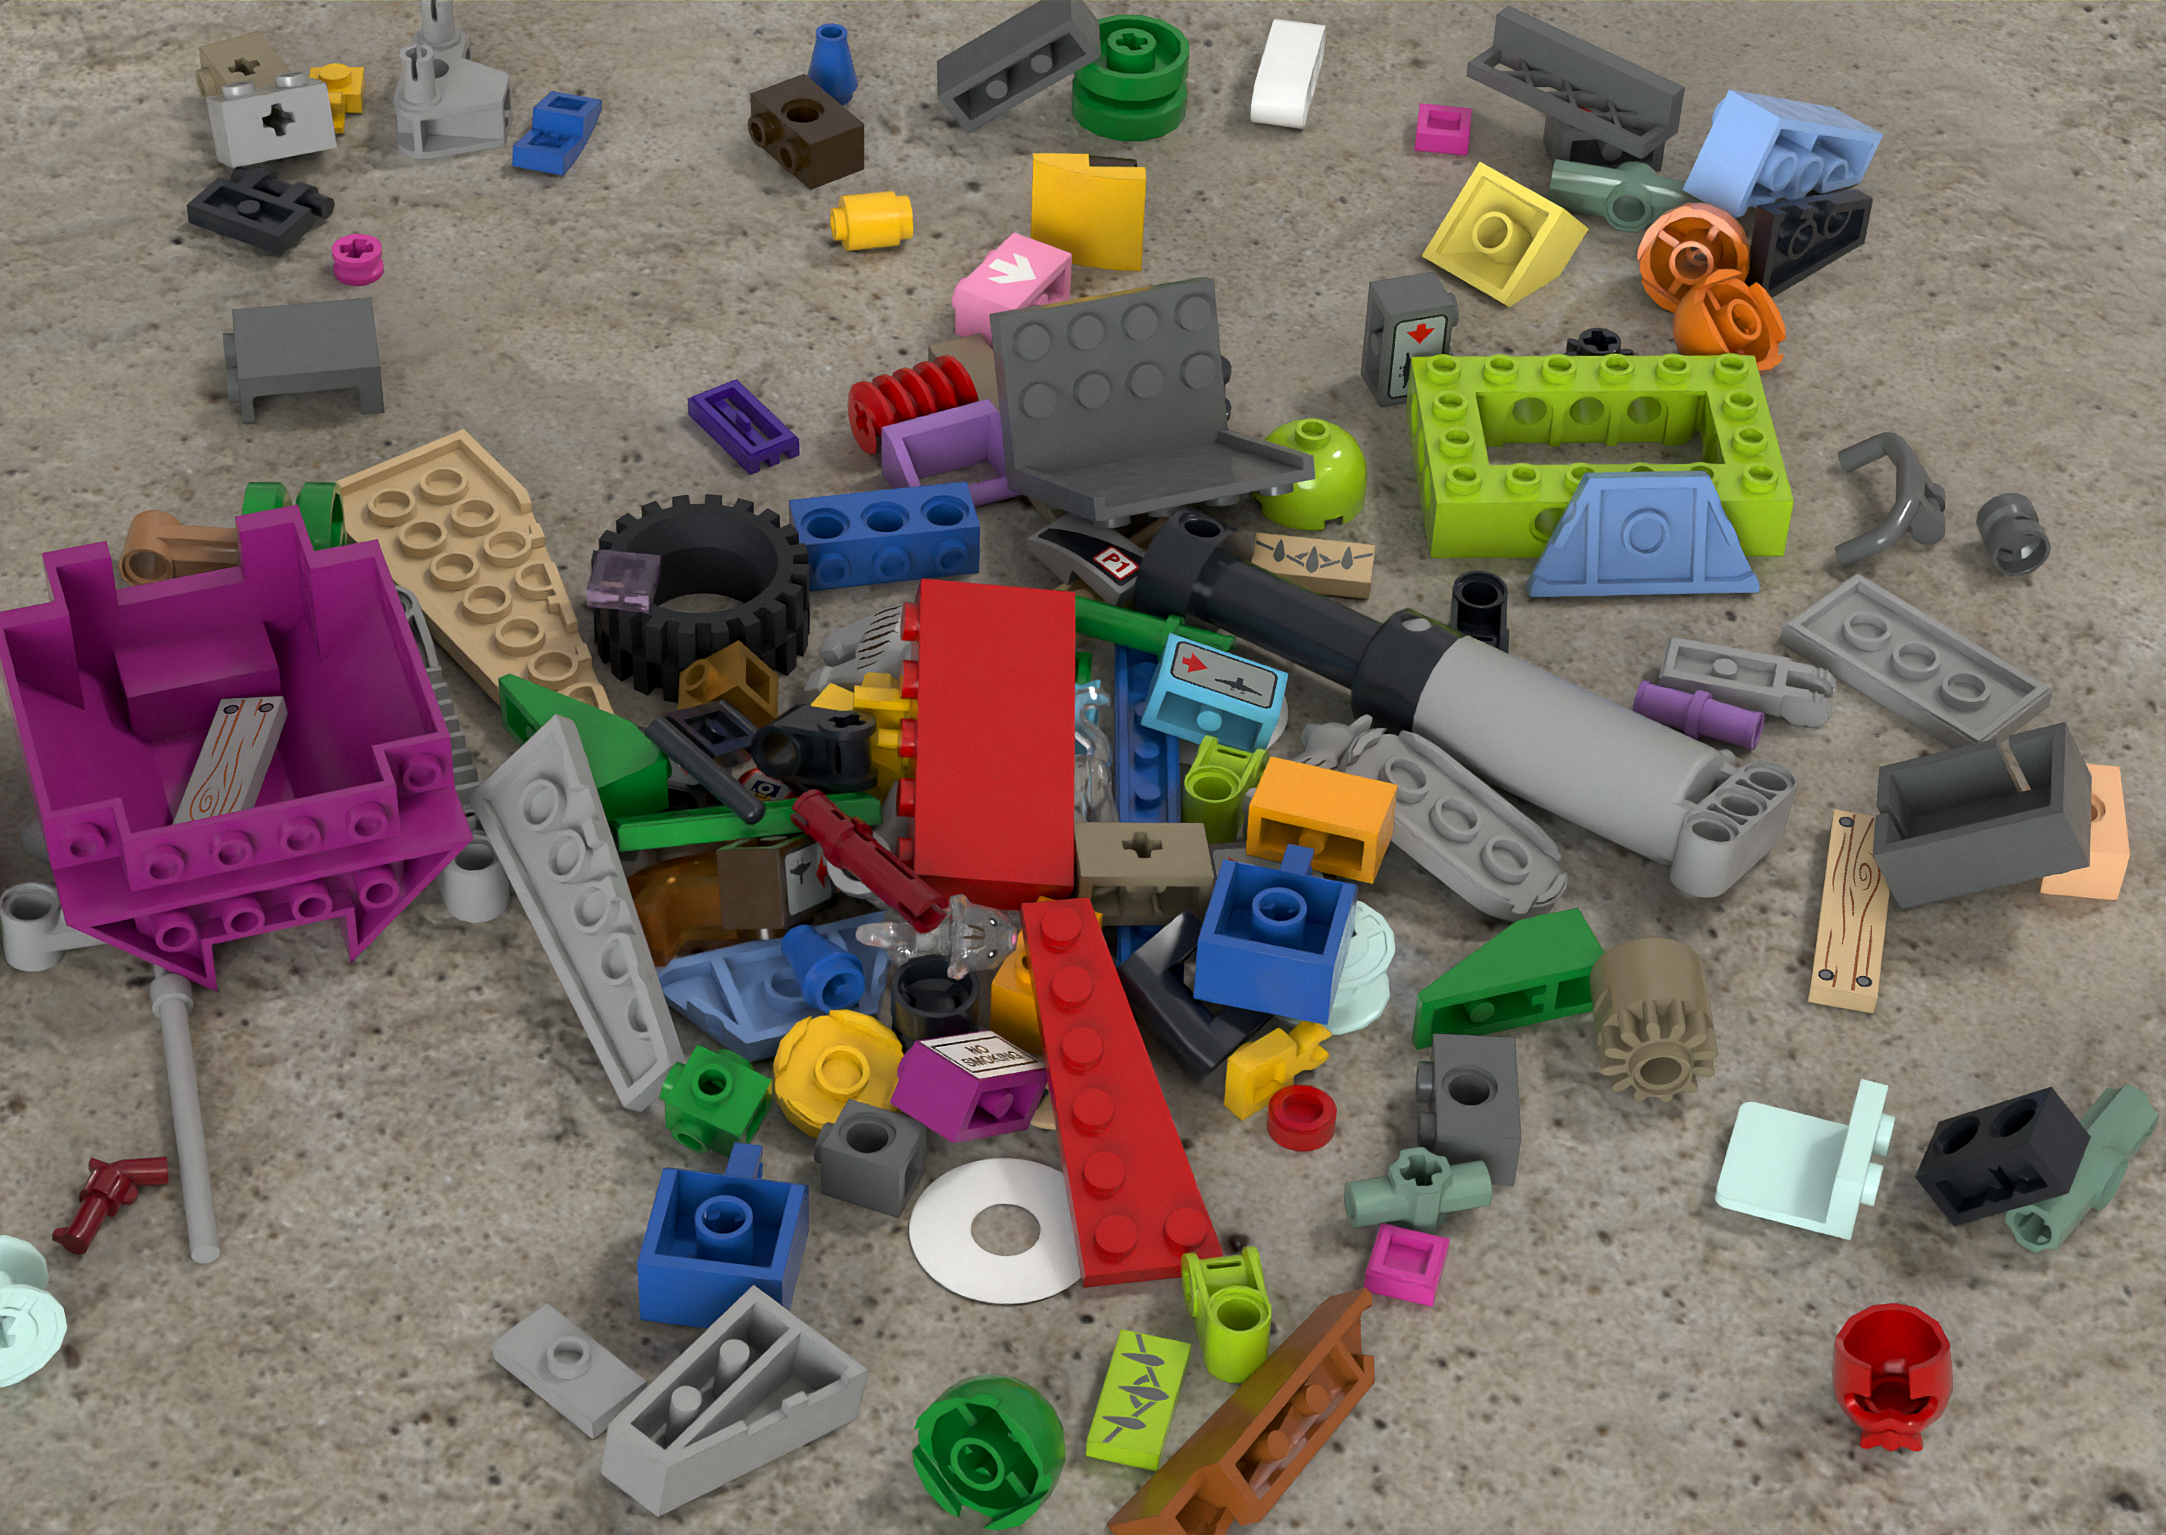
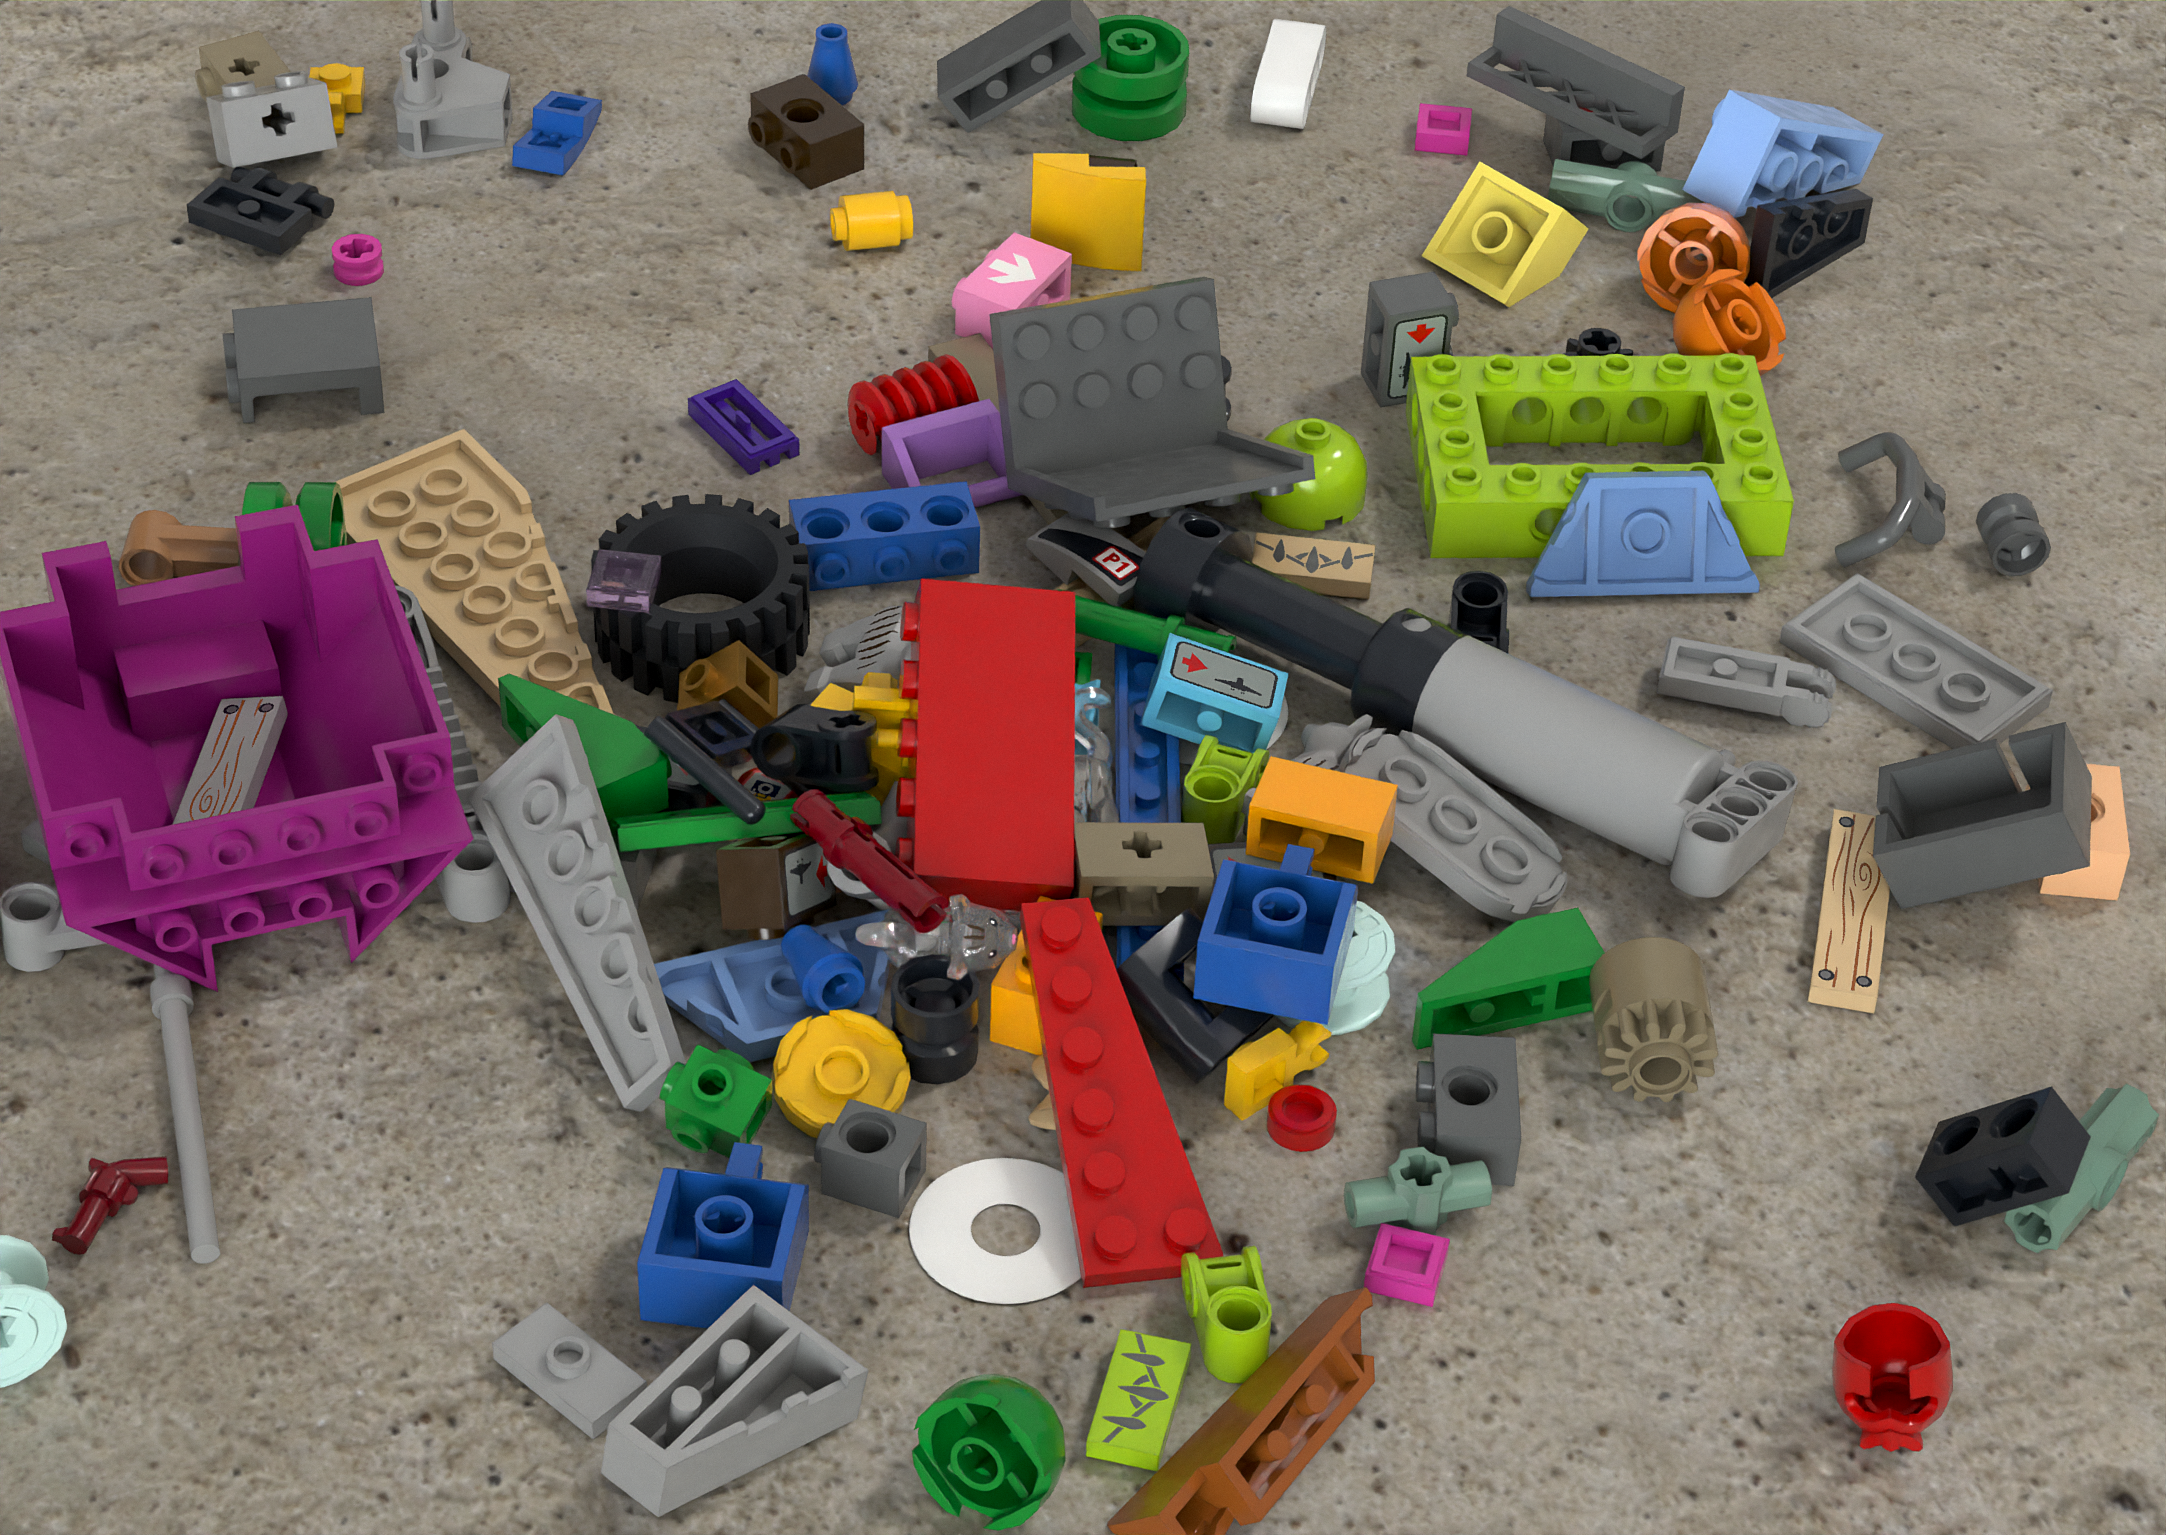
(678, 904): clear orange brick -> none
(969, 1085): magenta brick -> none
(1699, 715): medium lavender pin -> none
(1806, 1166): light aqua bracket -> none

